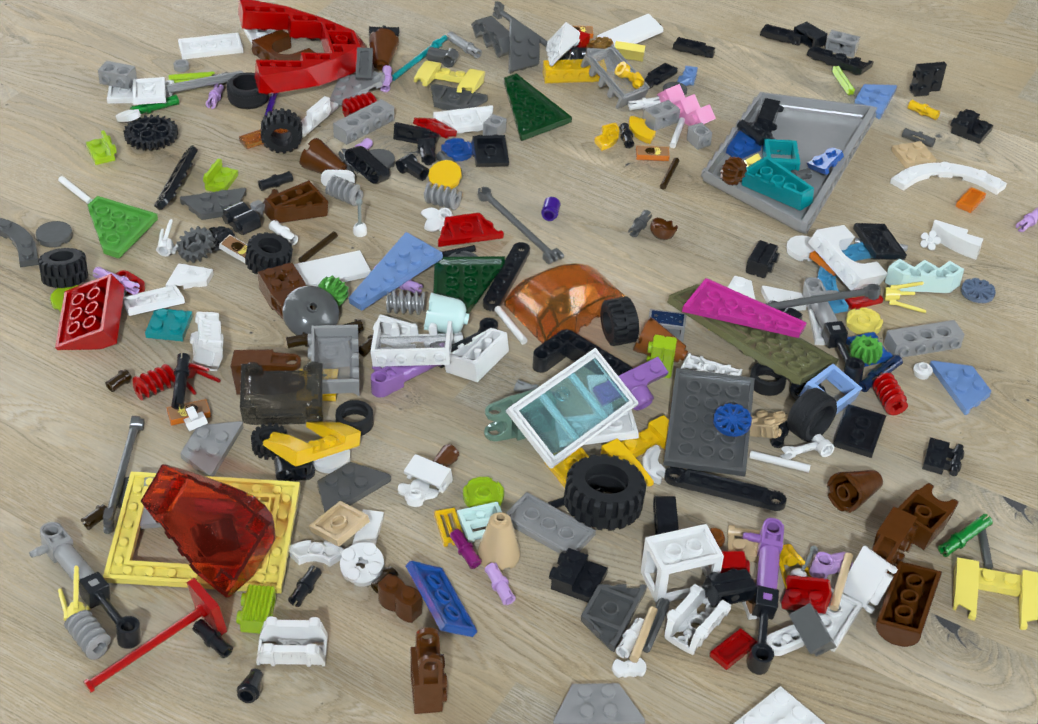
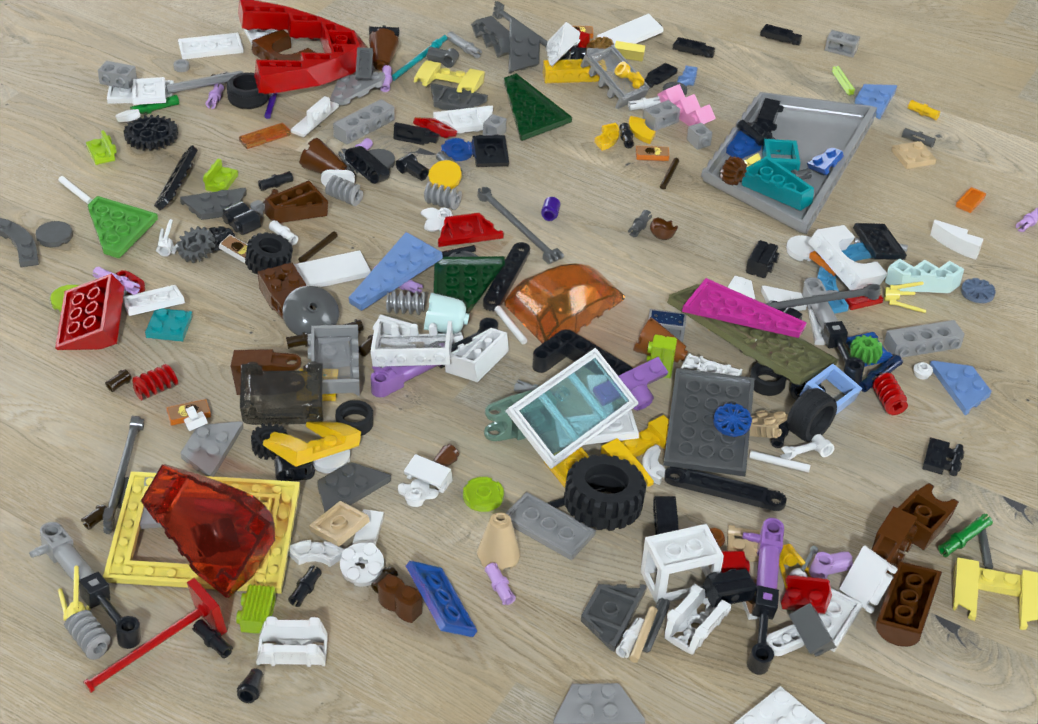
(63, 267): black tyre -> none
(181, 374): black pin -> none
(189, 76): lime axle -> none
(190, 276): white wing -> none
(194, 368): red plant -> none
(207, 341): white piece -> none
(281, 120): black tyre -> none
(335, 288): bright green gear -> none
(357, 102): red piece -> none
(359, 228): hinge -> none
(426, 148): black piece -> none
(427, 673): reddish brown brick -> none
(445, 540): yellow tile -> none
(465, 549): magenta axle -> none
(475, 518): light aqua plate -> none
(576, 575): black plate -> none
(619, 321): black tyre -> none
(629, 668): white piece -> none
(677, 132): white bar -> none
(733, 649): red tile -> none
(811, 35): black brick -> none
(841, 581): tan bar -> none
(853, 488): reddish brown cone -> none
(854, 65): black wing -> none
(859, 431): black tile -> none
(864, 321): light yellow tile -> none
(927, 78): black plate -> none
(929, 240): white plant -> none
(945, 169): white plate -> none
(970, 127): black plate -> none

